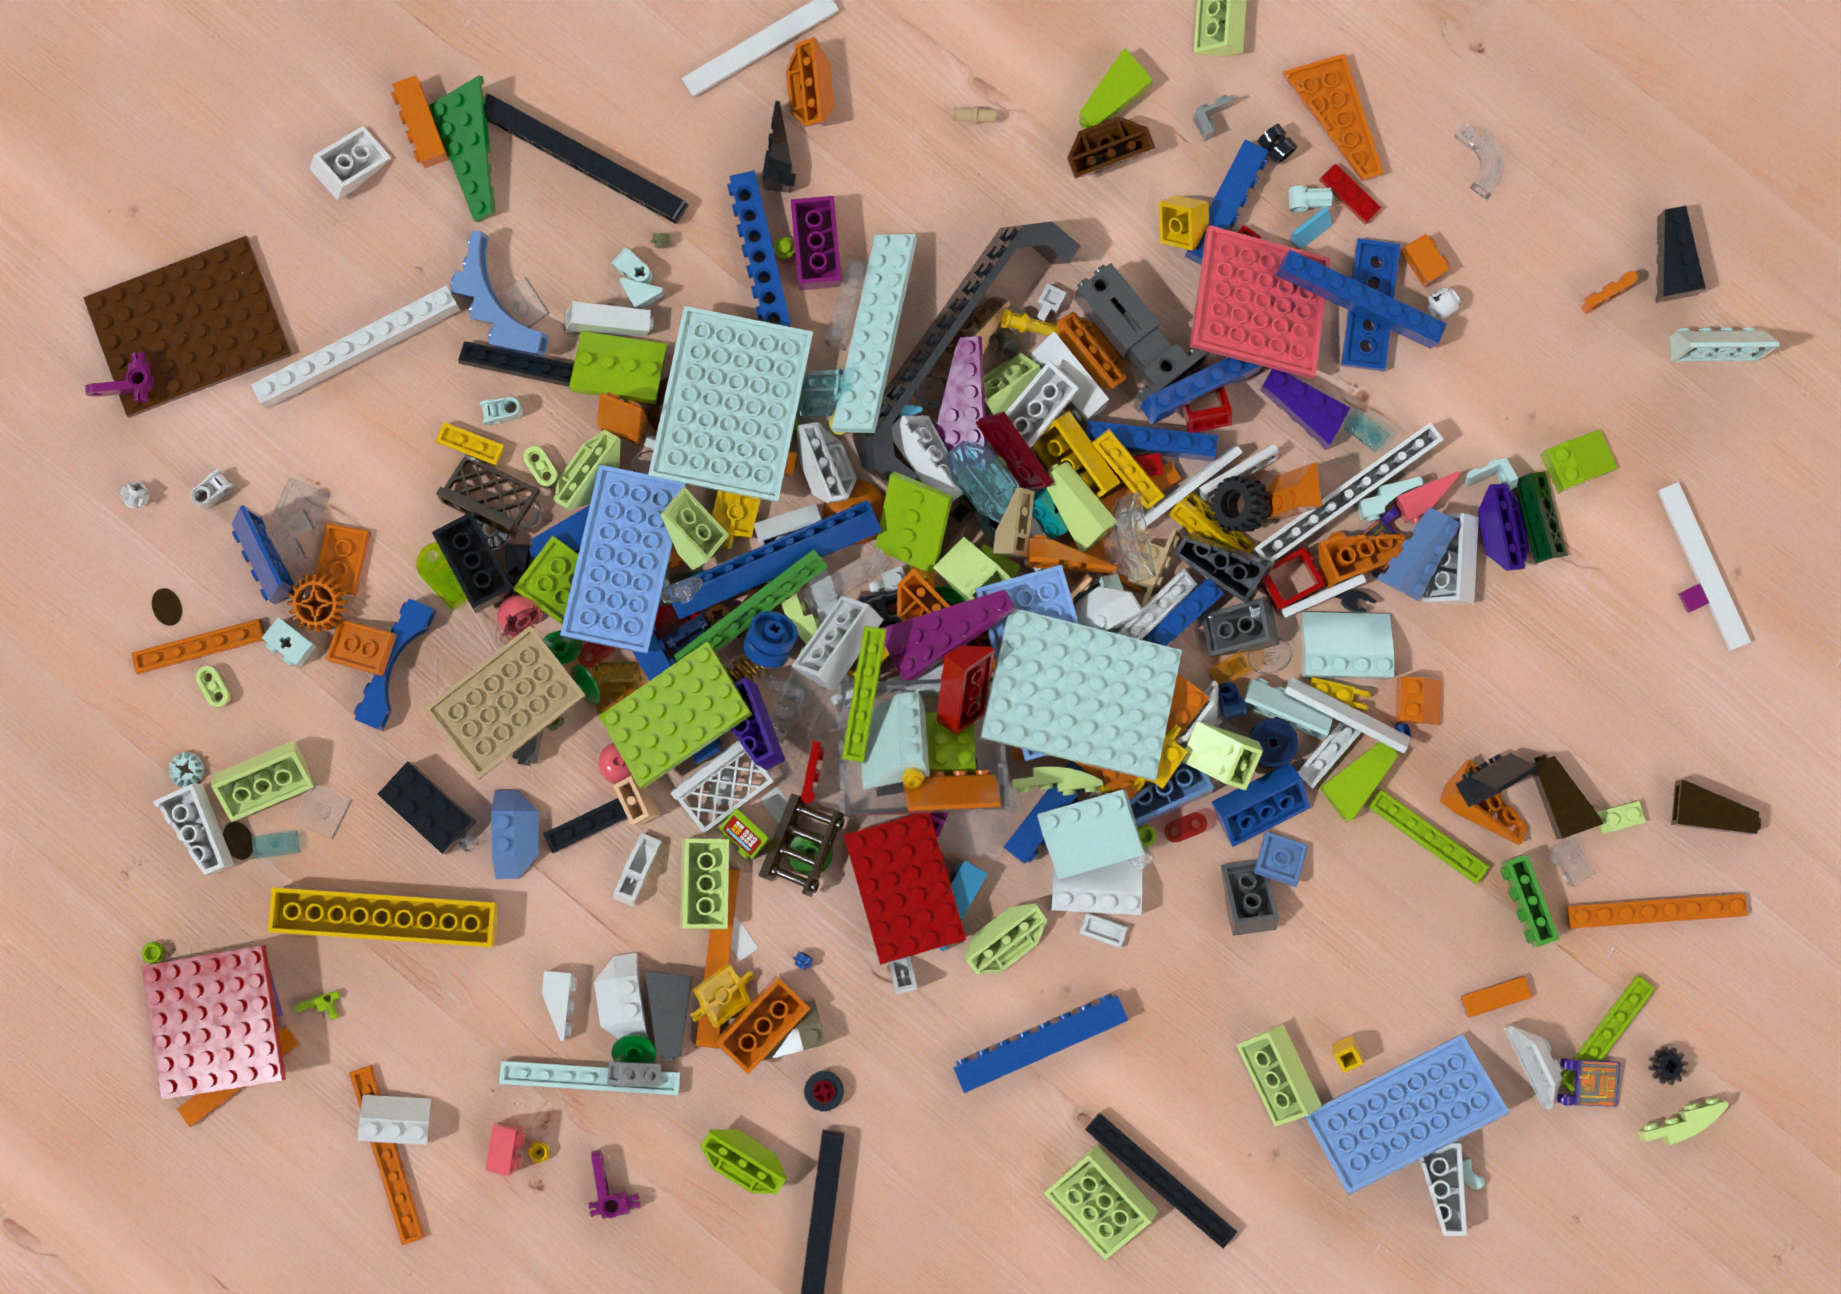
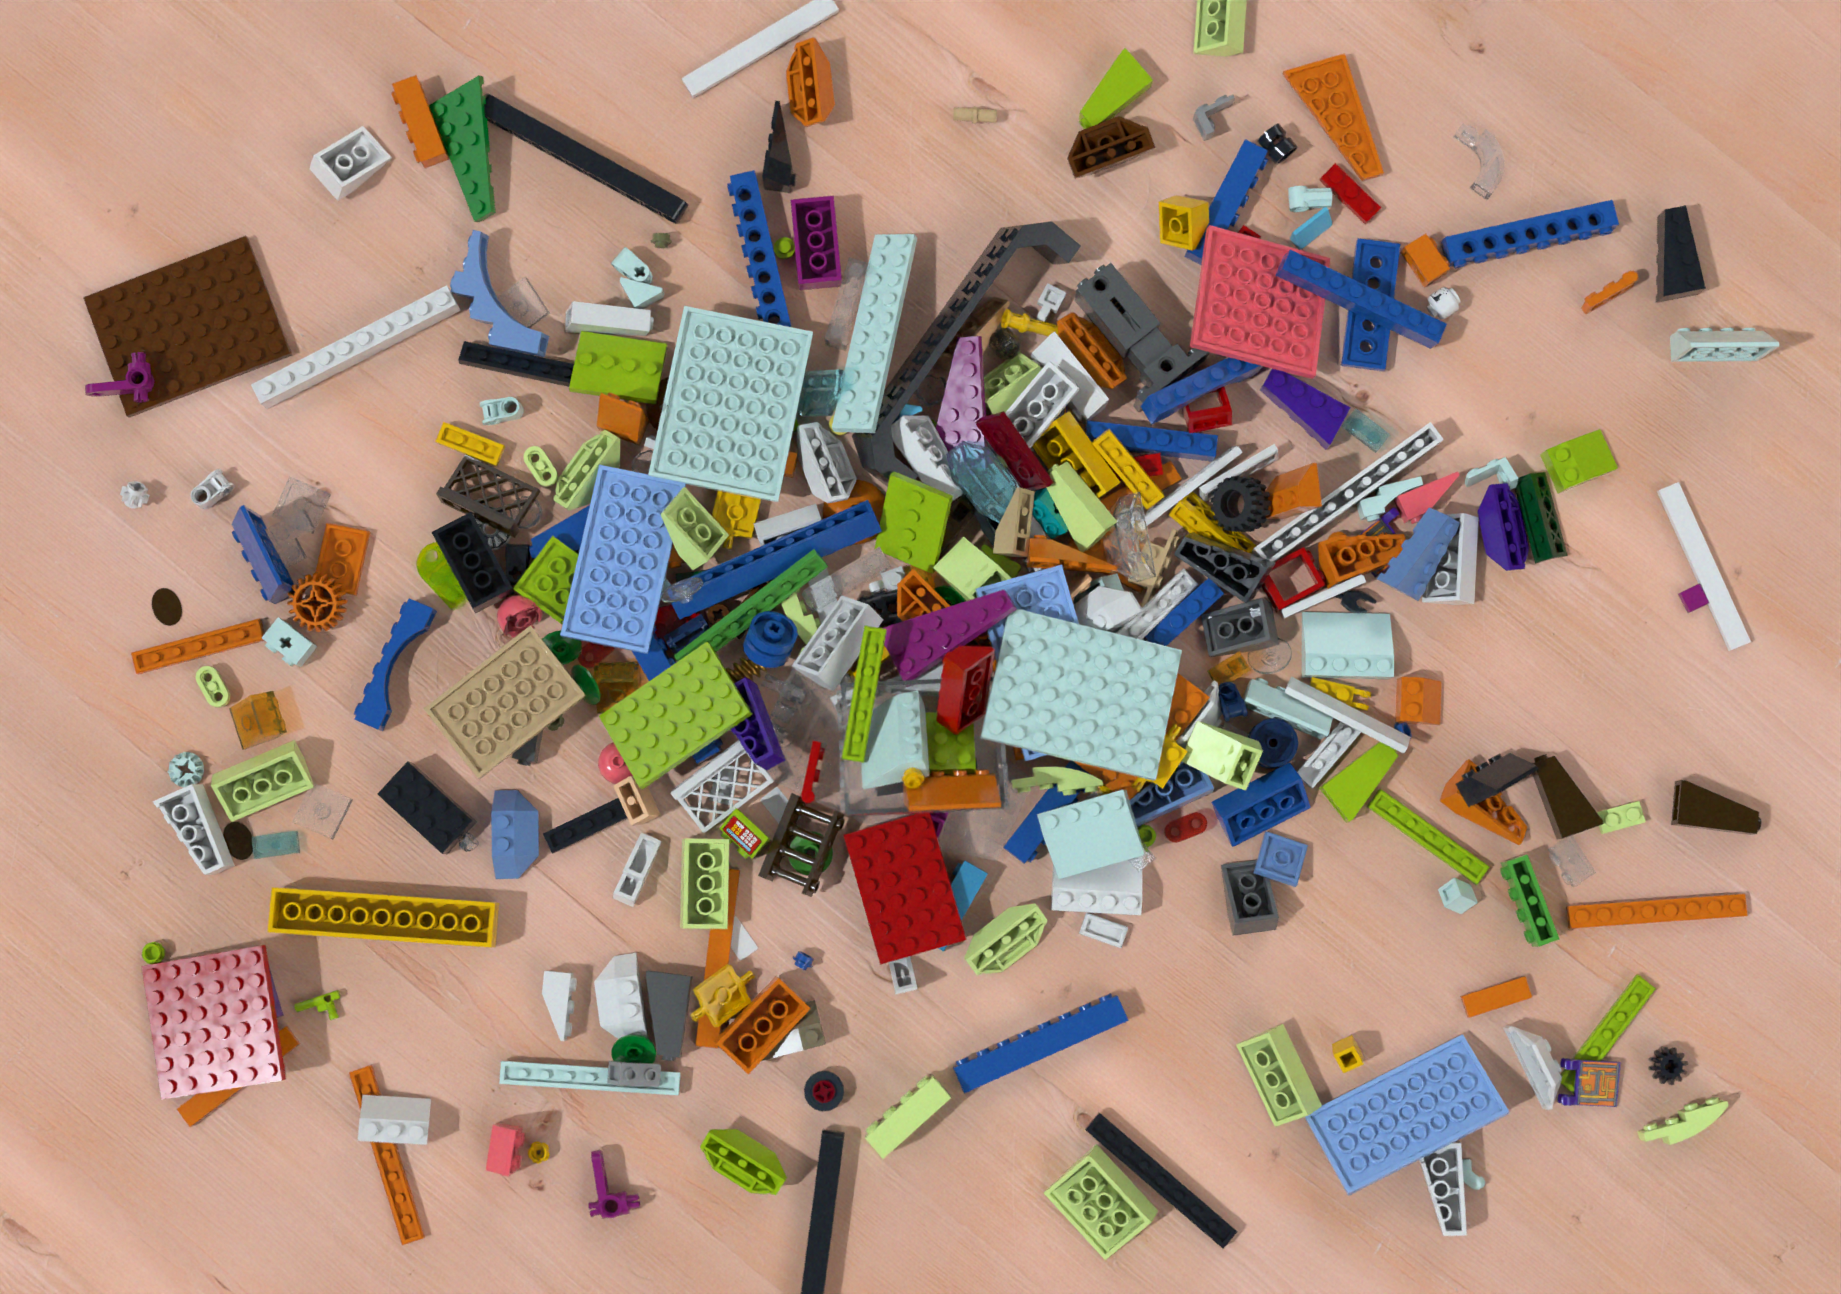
(258, 719): none -> clear yellow slope
(361, 647): orange tile -> none
(907, 1116): none -> yellowish green brick
(1457, 895): none -> light aqua panel
(1602, 212): none -> blue brick

